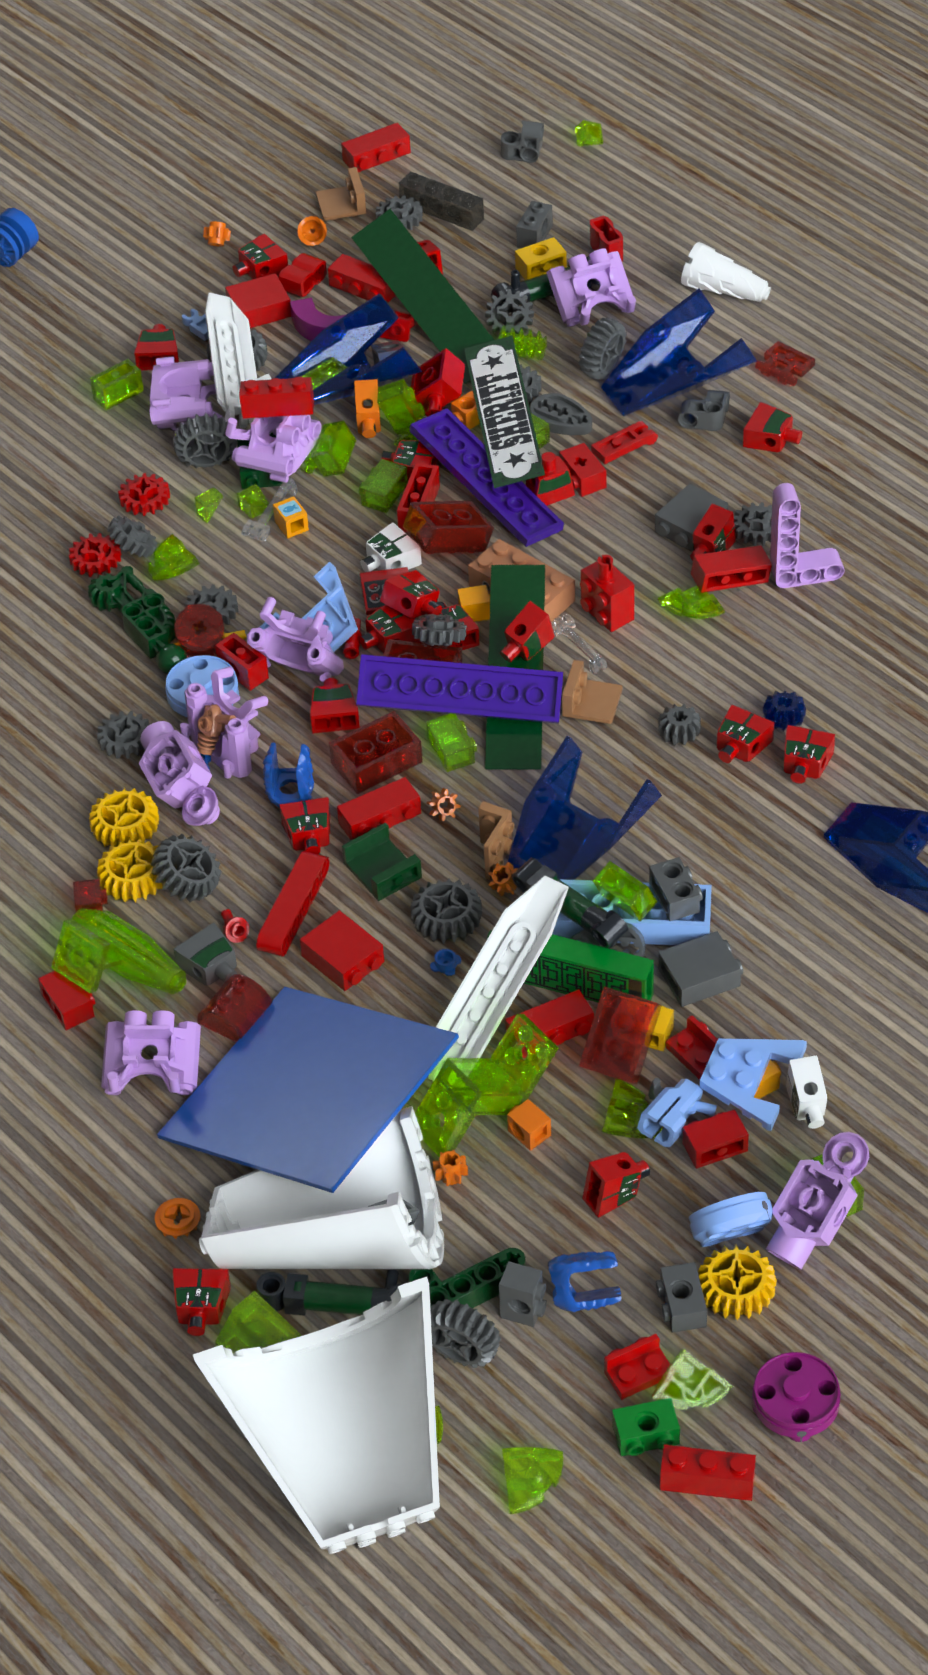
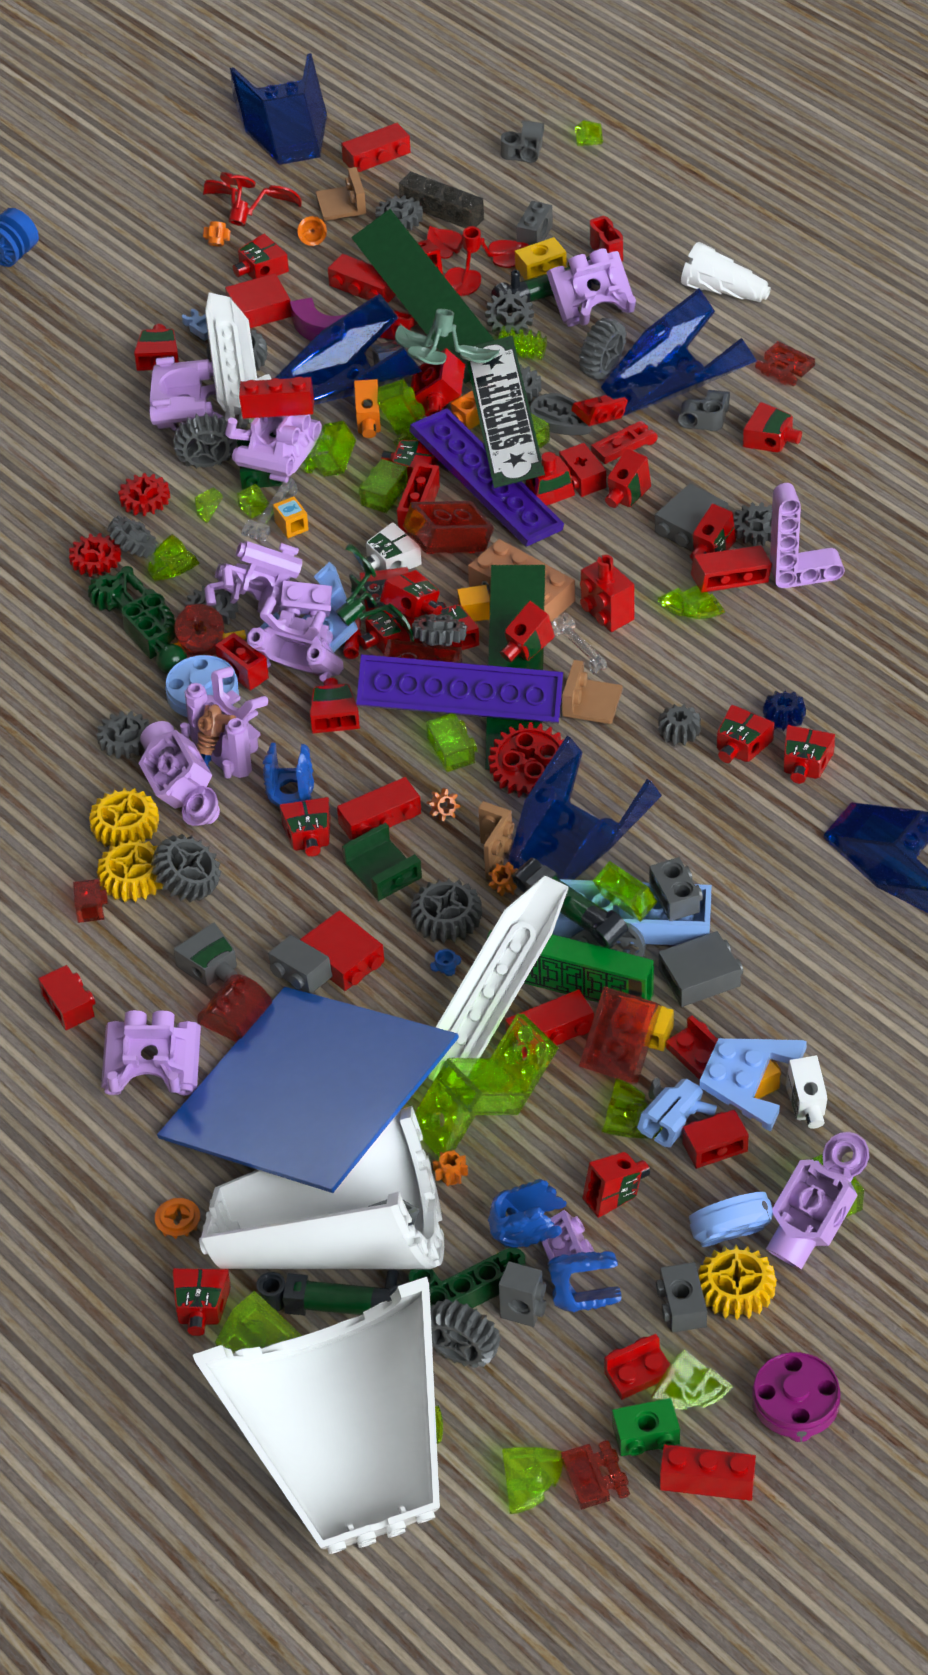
(104, 941): clear neon green piece -> none
(116, 384): clear neon green brick -> none
(235, 928): red plate -> none
(239, 208): none -> red plant
(261, 577): none -> lavender piece
(284, 117): none -> clear blue windscreen
(293, 903): red beam -> none
(300, 964): none -> dark grey brick
(303, 274): red brick -> none
(305, 598): none -> lavender bracket
(325, 372): clear neon green plate -> none
(353, 607): none -> dark green plant
(375, 752): clear red brick -> none
(442, 326): none -> sand green plant
(449, 242): none -> red plant
(526, 1216): none -> blue piece
(528, 759): none -> red gear
(529, 1124): orange brick -> none
(570, 1240): none -> lavender bracket
(586, 1477): none -> clear red plate
(599, 409): none -> red bracket
(628, 479): none -> red torso

